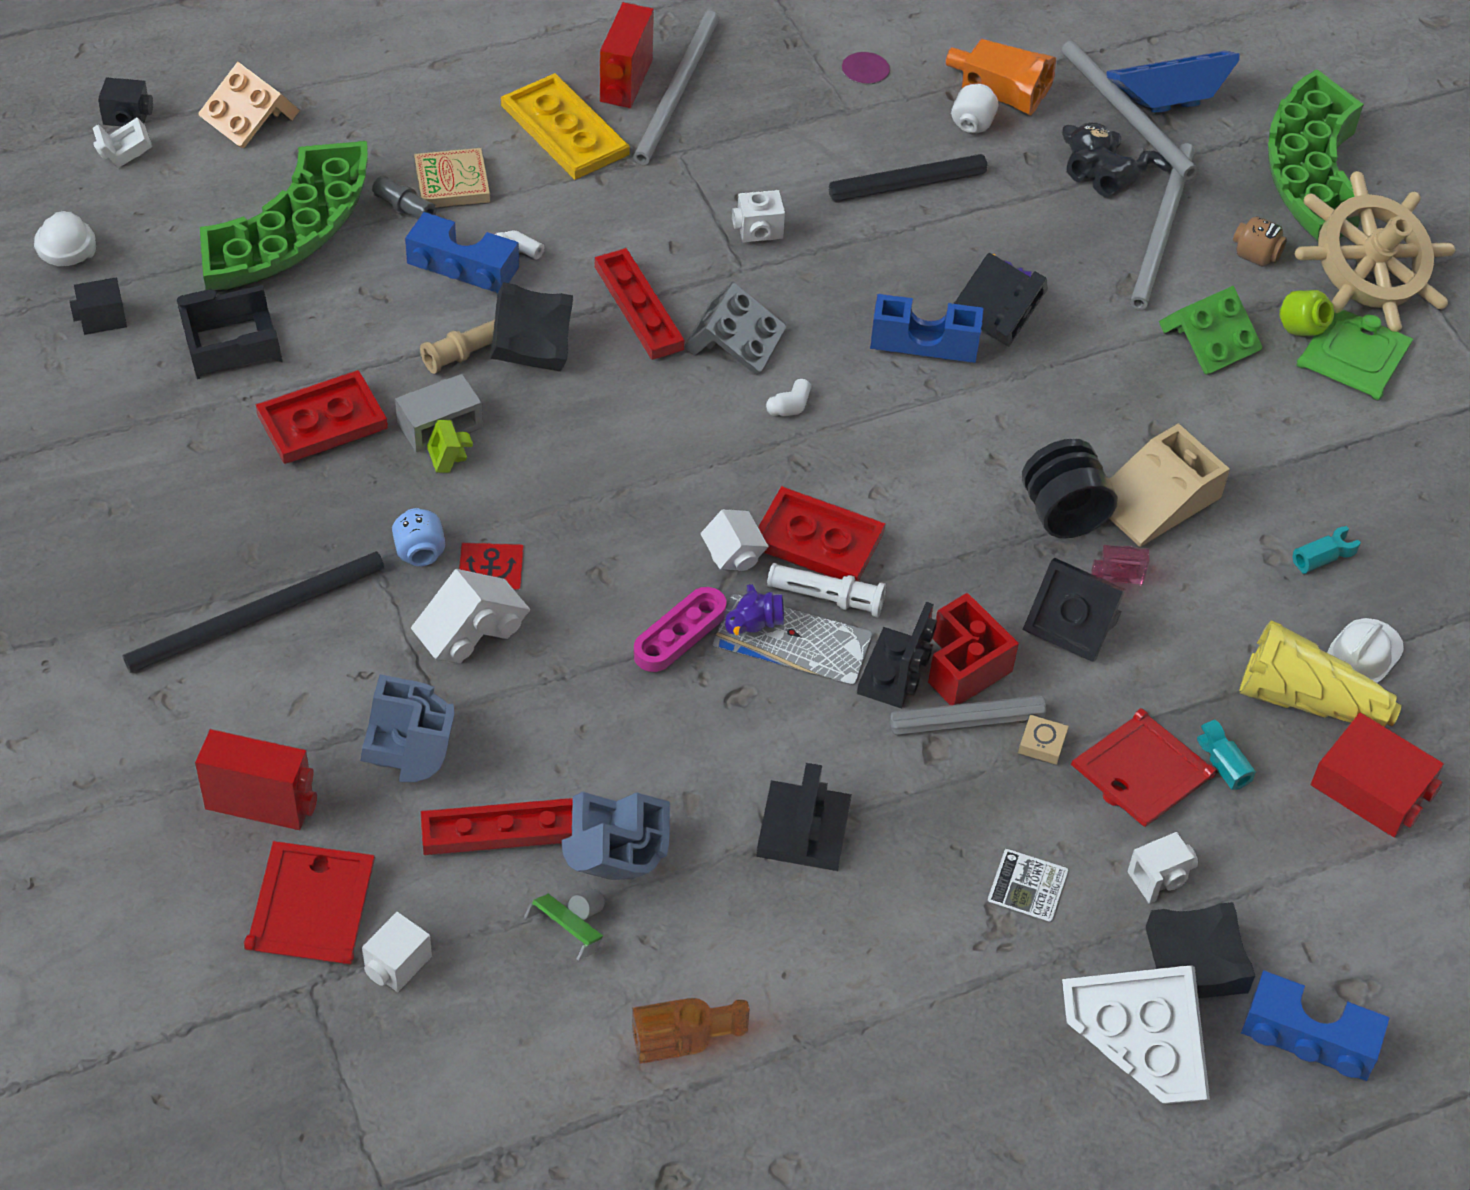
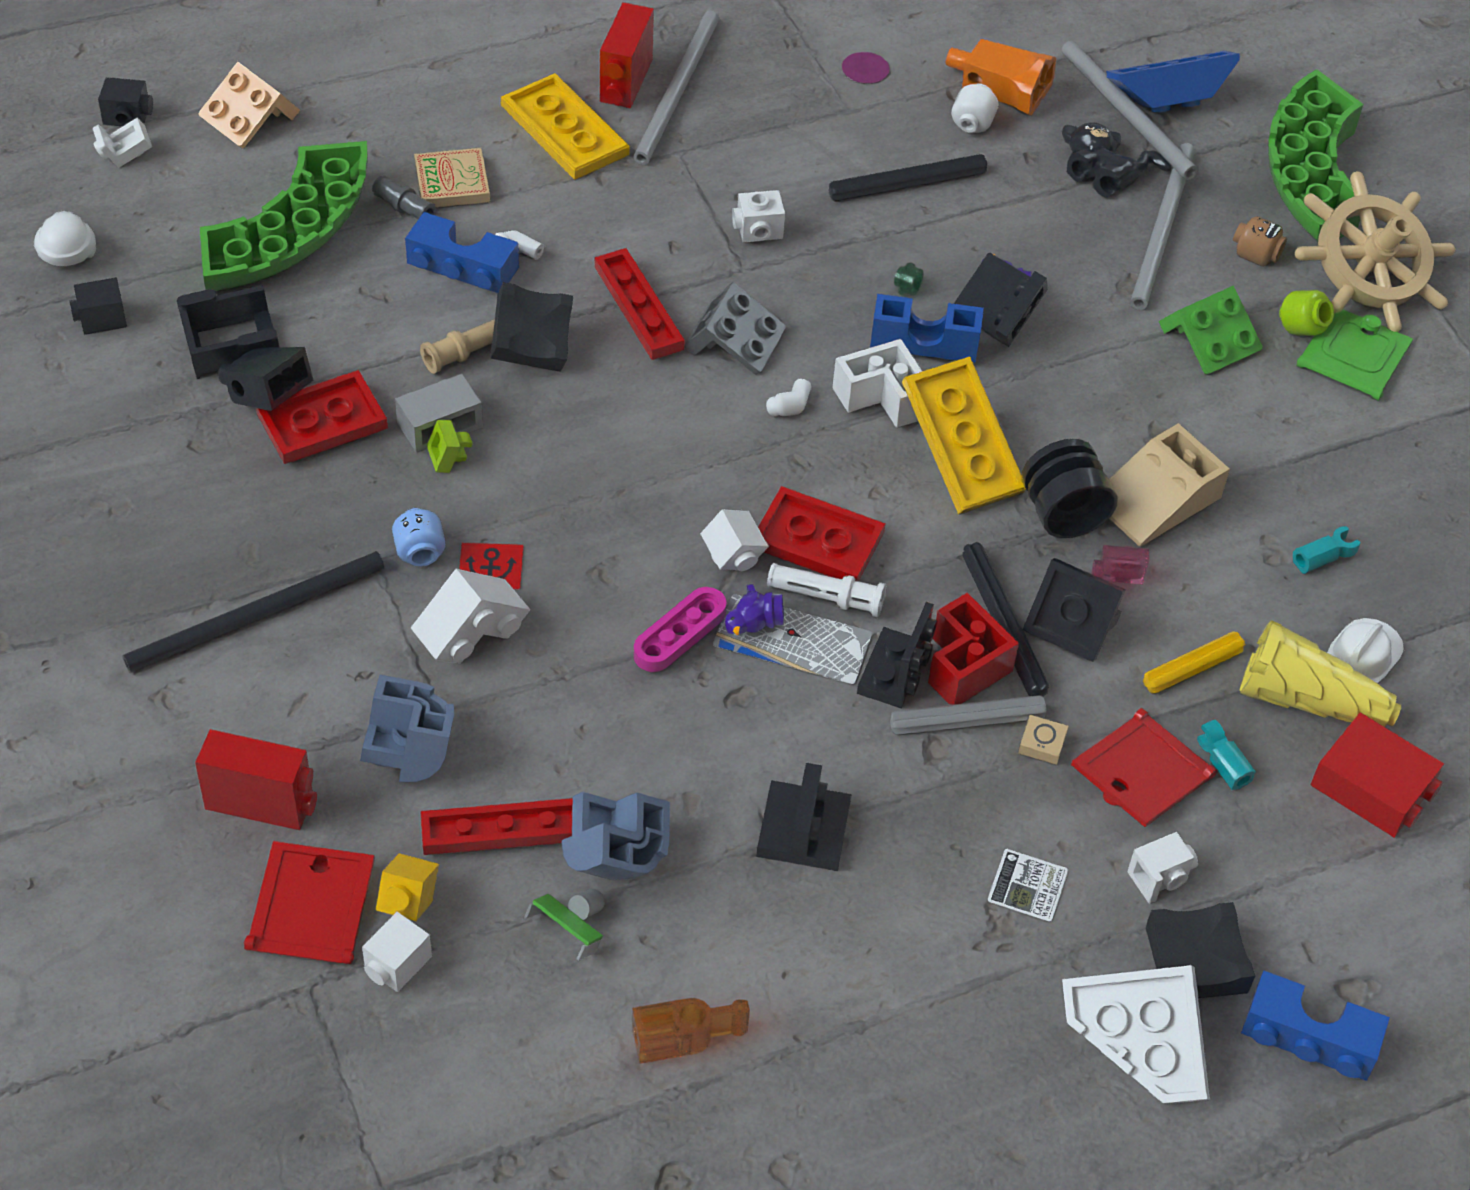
(266, 376): none -> black torso
(407, 886): none -> yellow brick
(876, 378): none -> white brick
(908, 279): none -> clear green plate
(964, 435): none -> yellow tile
(1002, 611): none -> black axle
(1194, 662): none -> yellow axle

